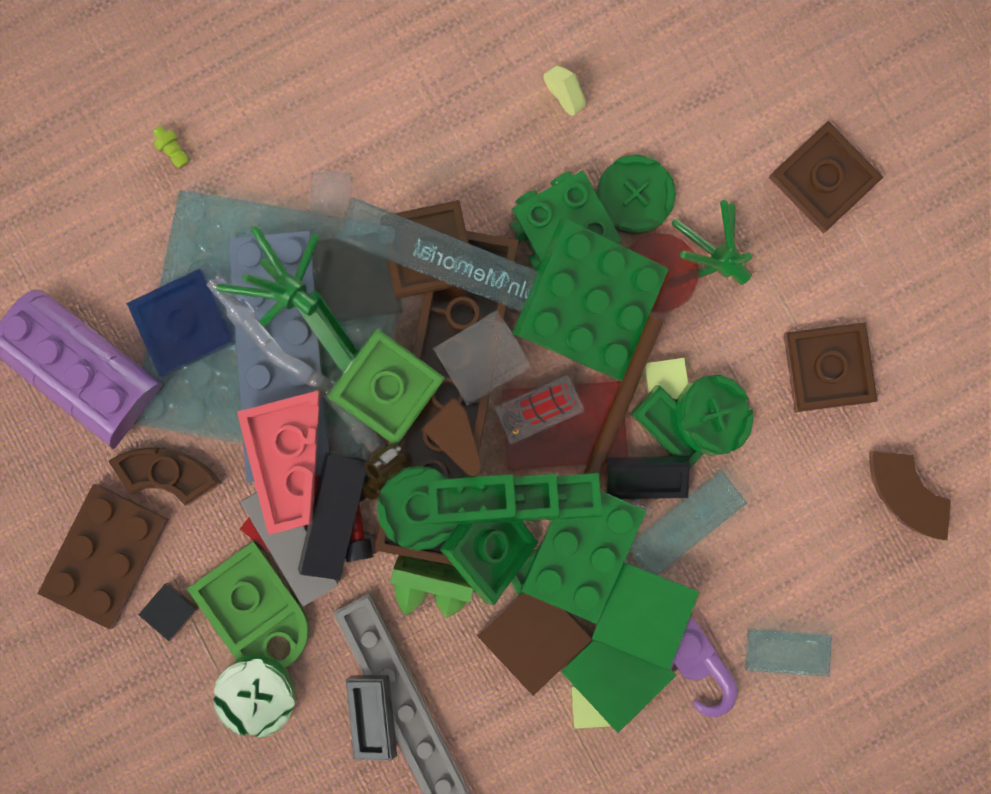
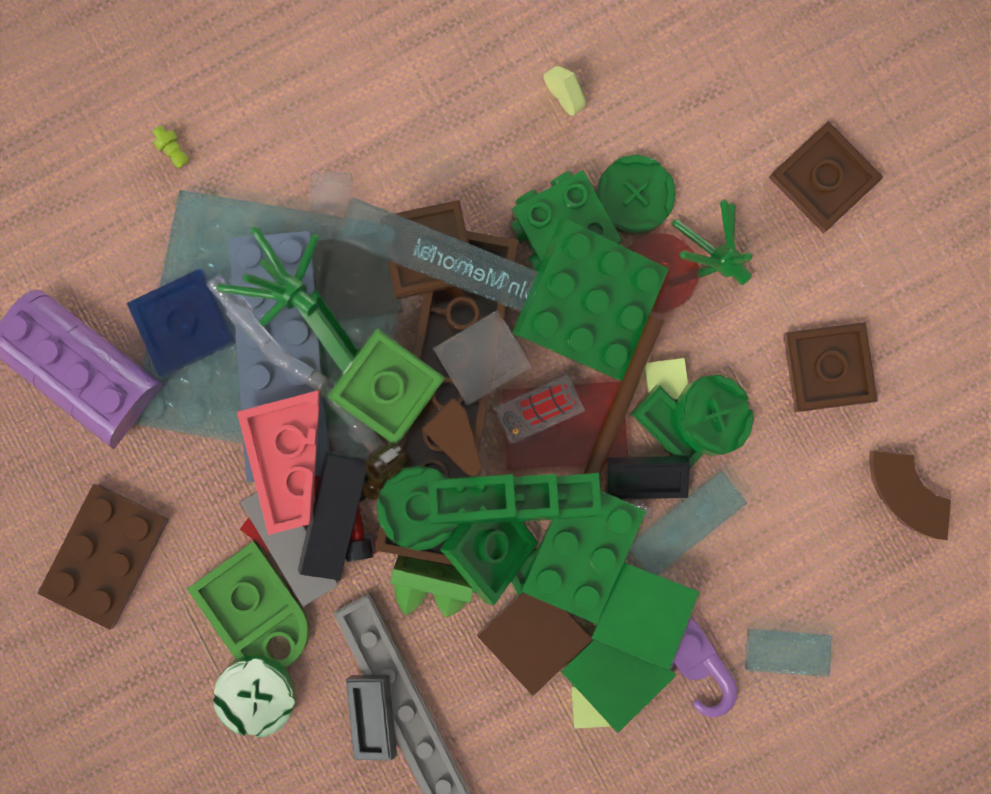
(164, 470): reddish brown tile -> none
(168, 611): black tile -> none

